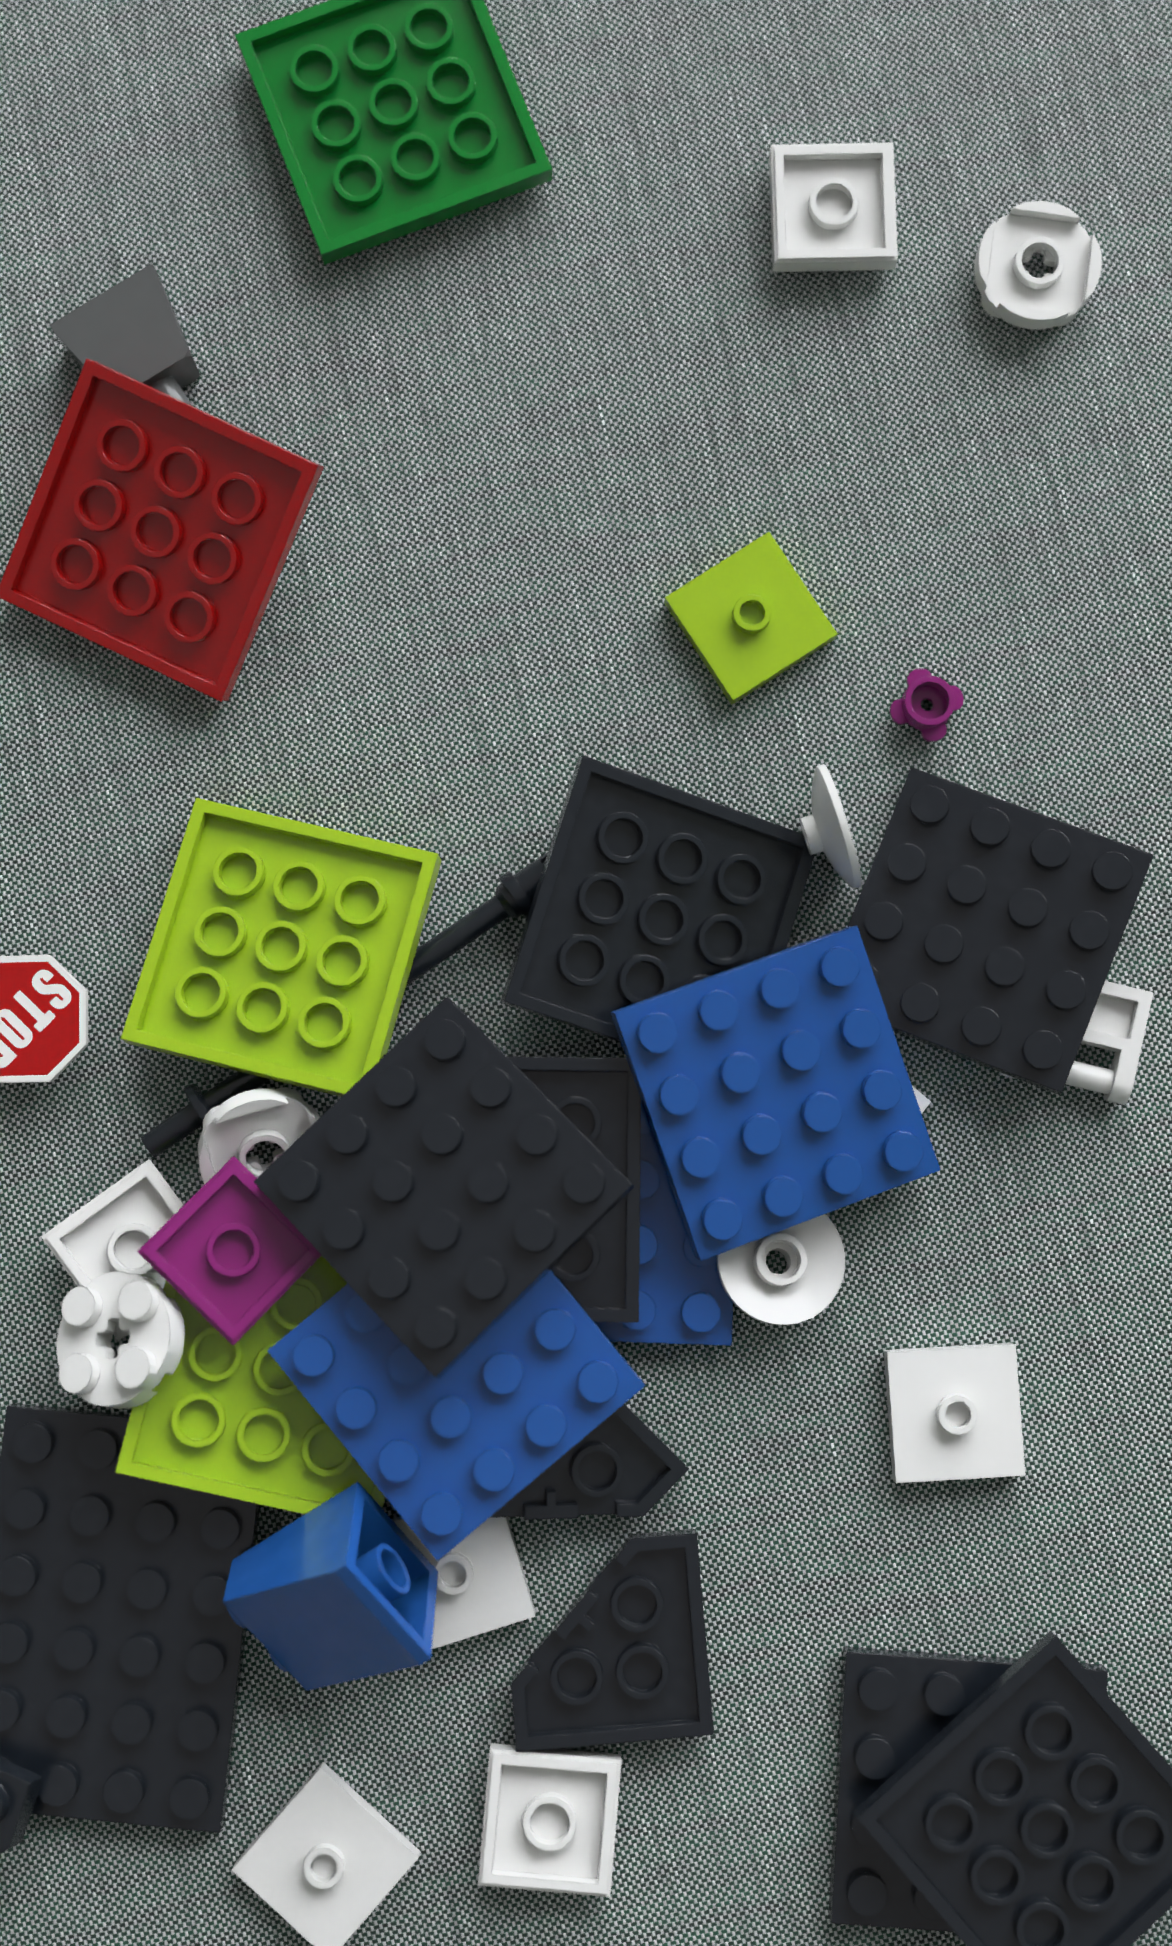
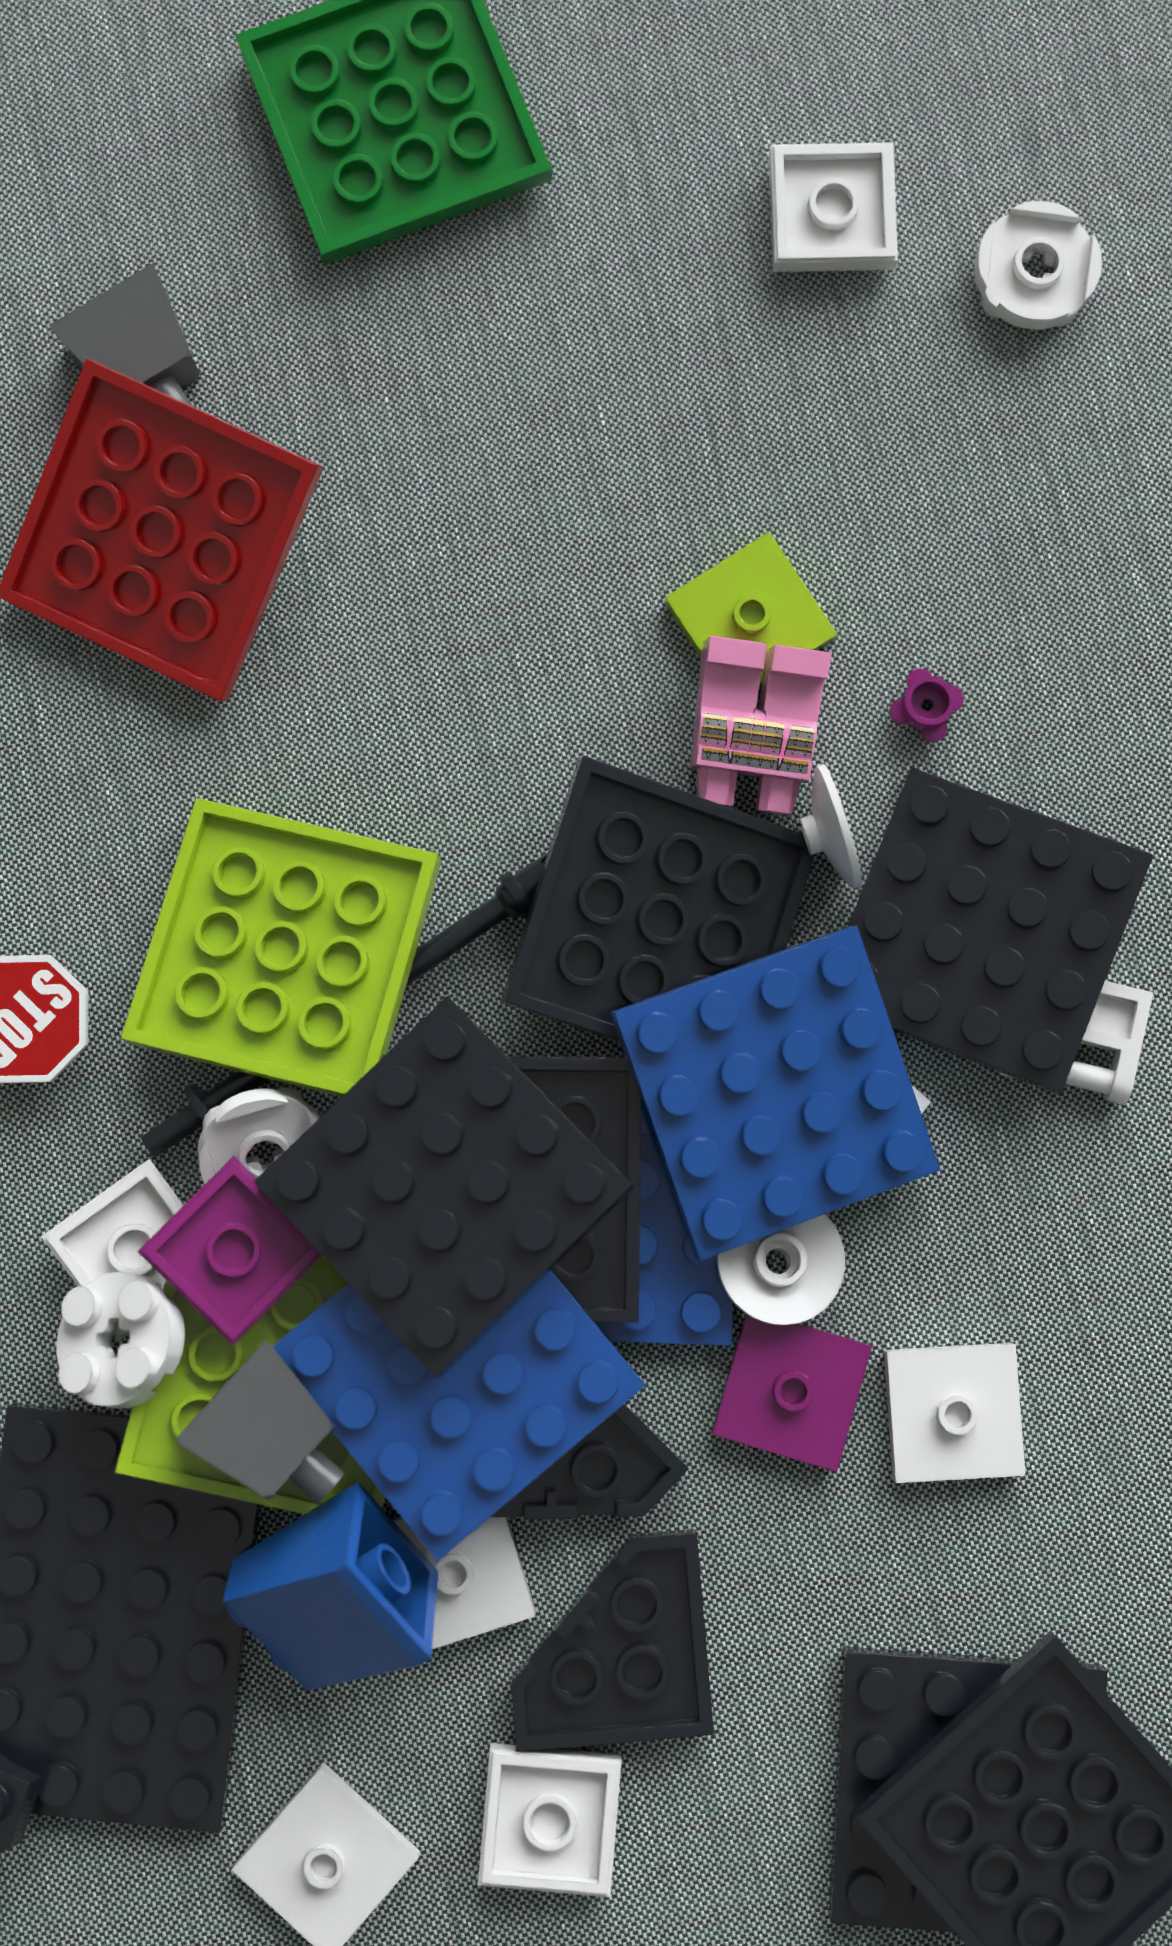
(265, 1430): none -> dark grey torso
(752, 742): none -> bright pink hips
(792, 1391): none -> magenta plate

